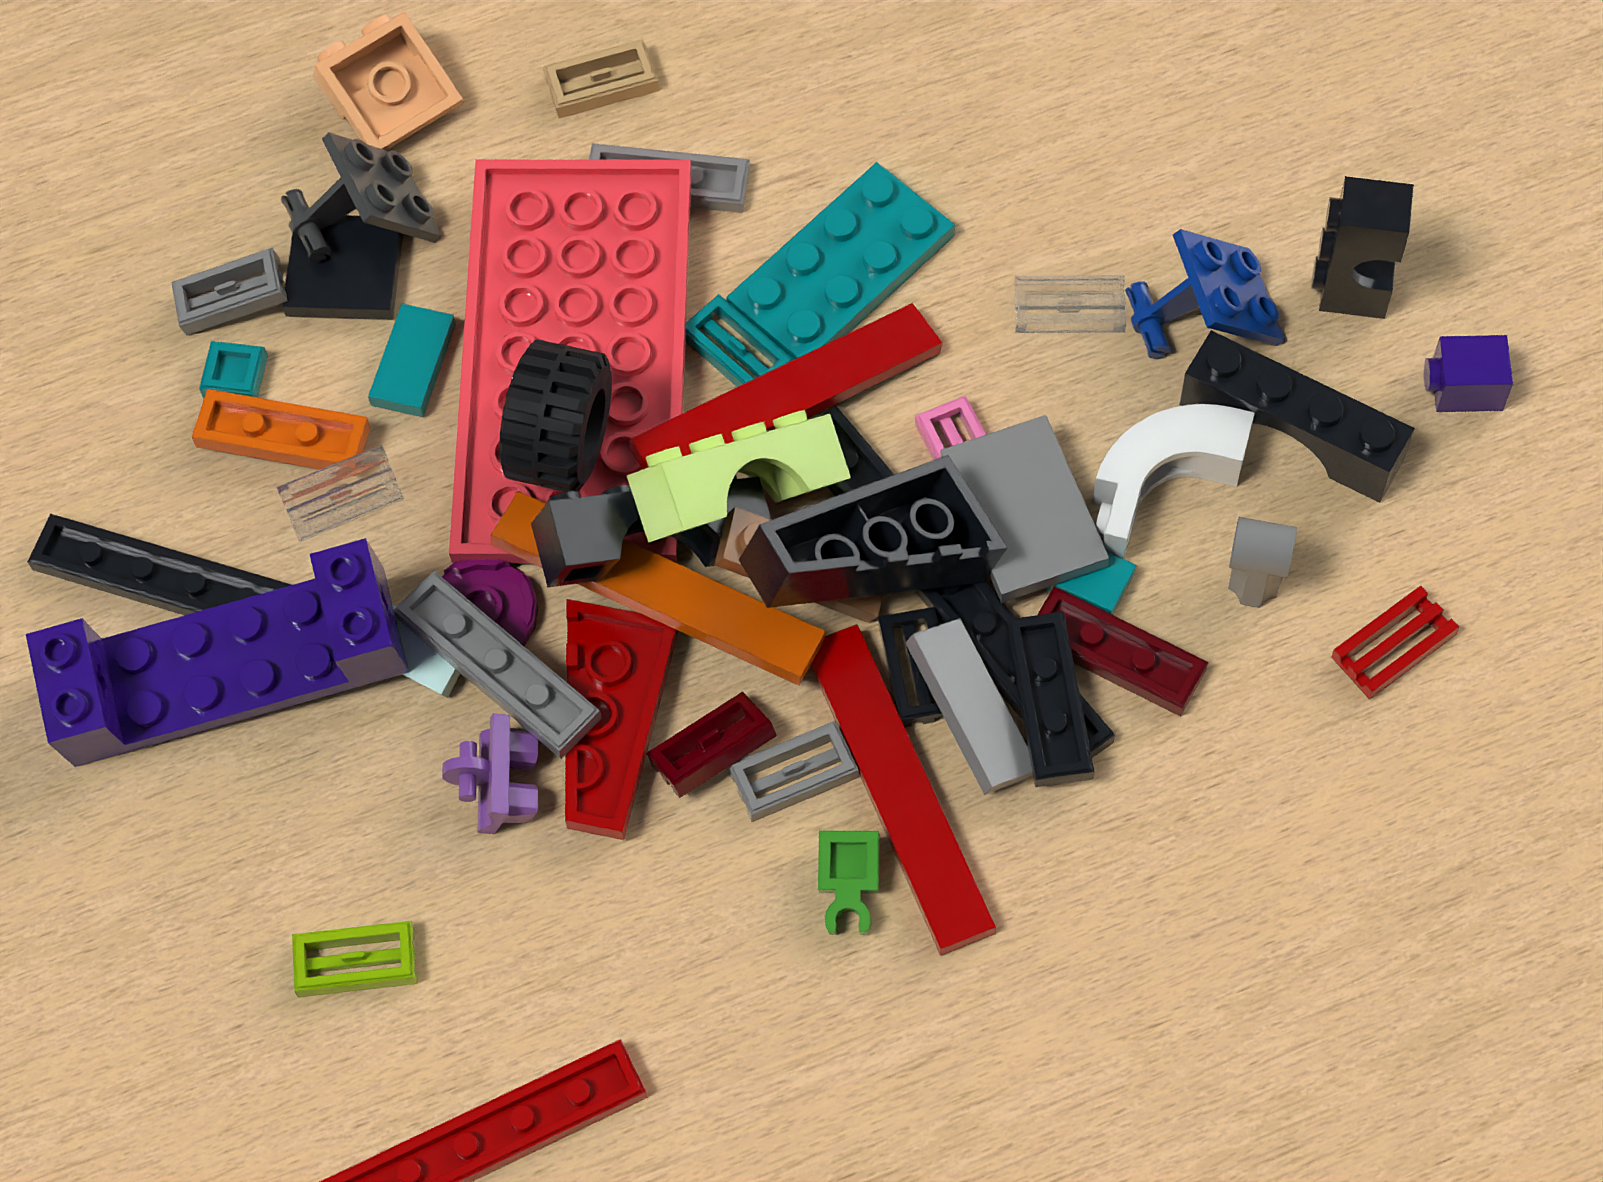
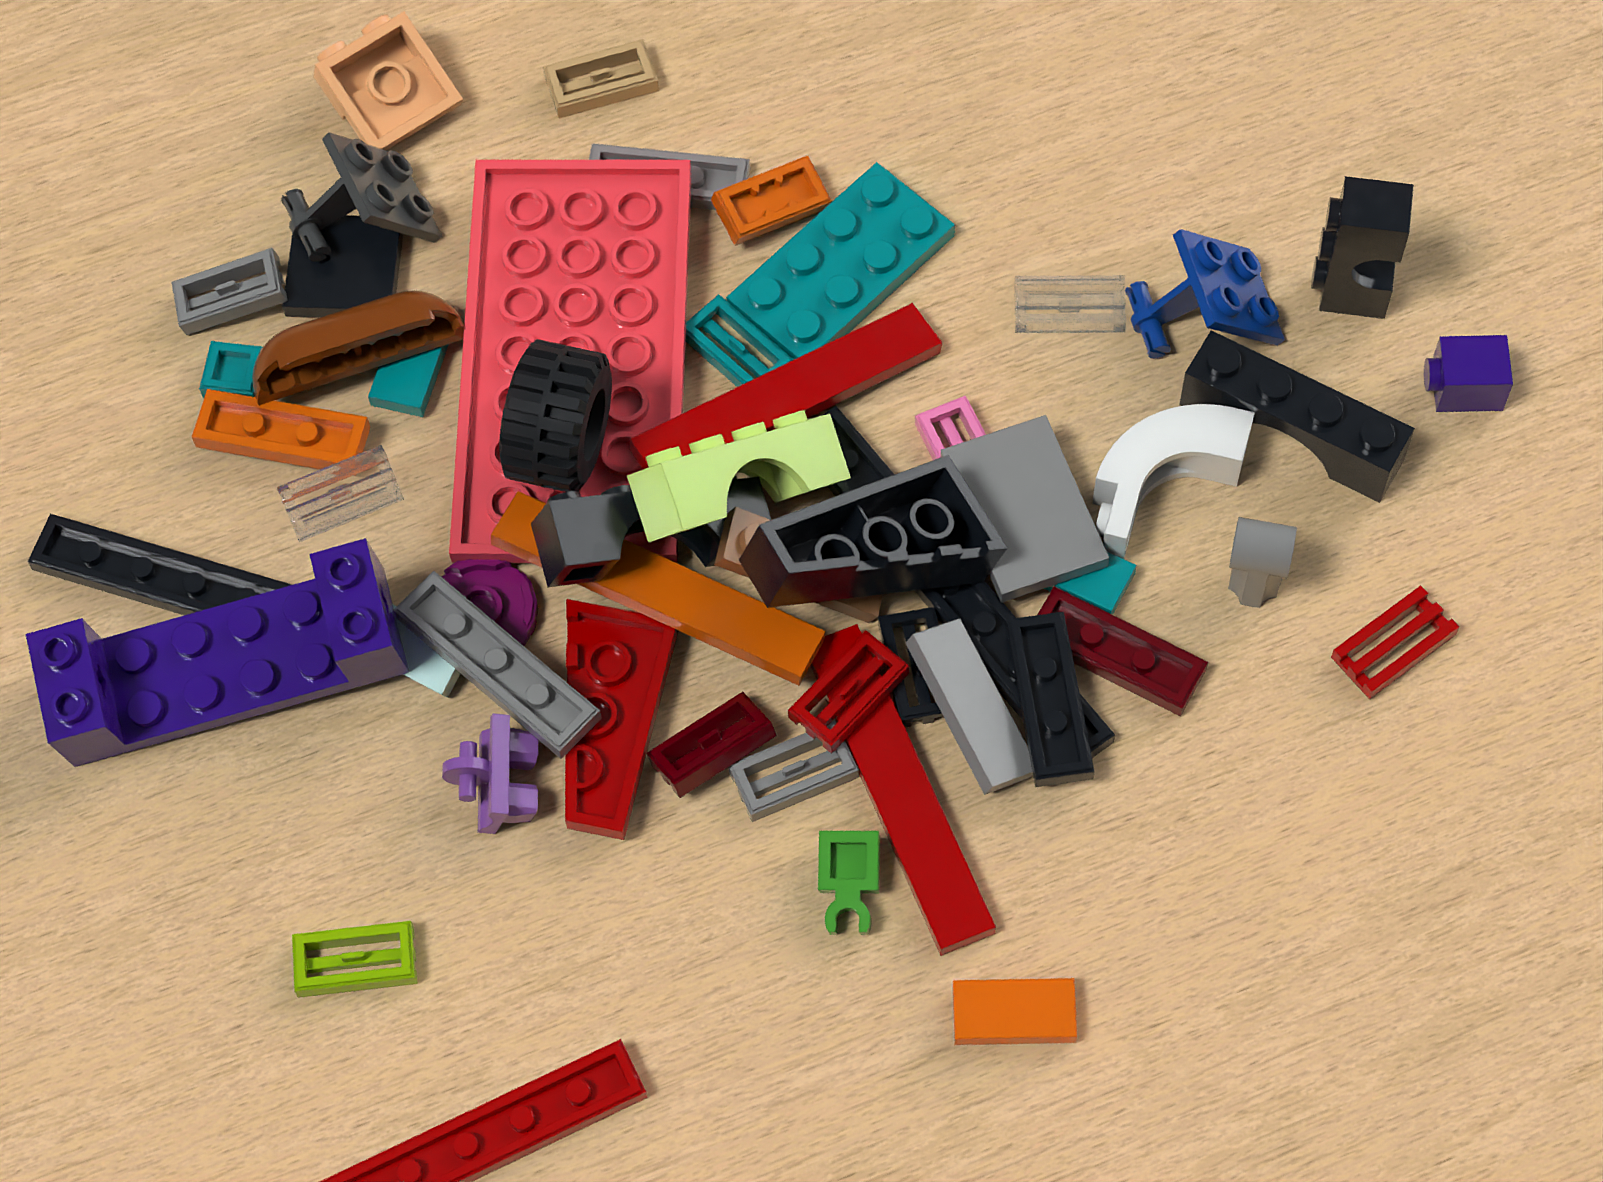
(353, 342): none -> dark orange brick
(771, 200): none -> orange plate
(864, 707): none -> red tile
(1014, 1011): none -> orange tile

